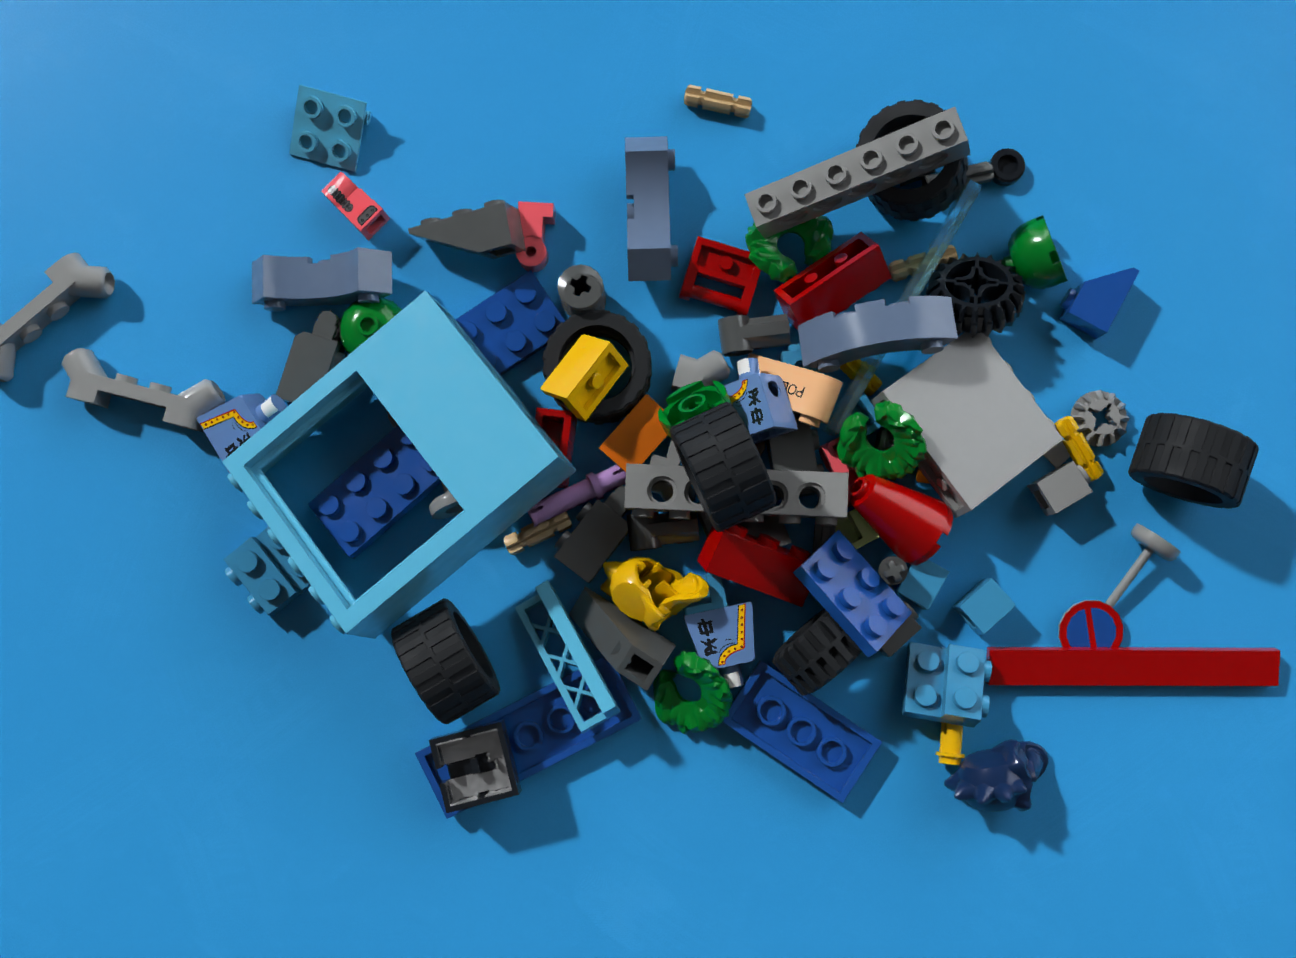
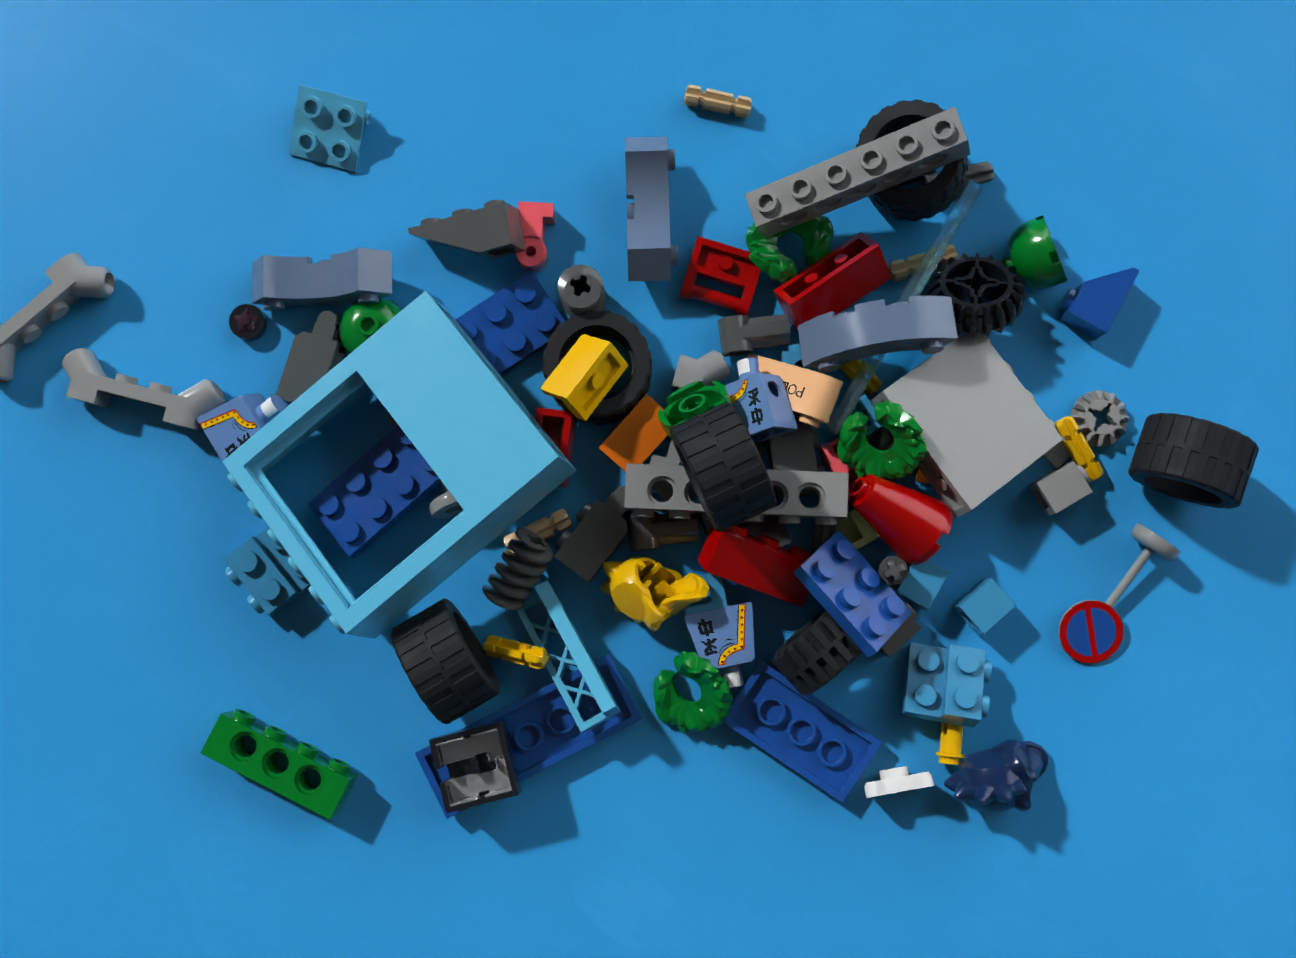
(227, 748): none -> green brick
(248, 322): none -> black tile
(355, 205): coral leg -> none
(516, 652): none -> yellow axle
(520, 571): none -> dark grey piece
(592, 487): lavender pin -> none
(622, 640): dark grey slope -> none
(897, 780): none -> white piece
(1007, 166): black tile -> none
(1134, 666): red tile -> none

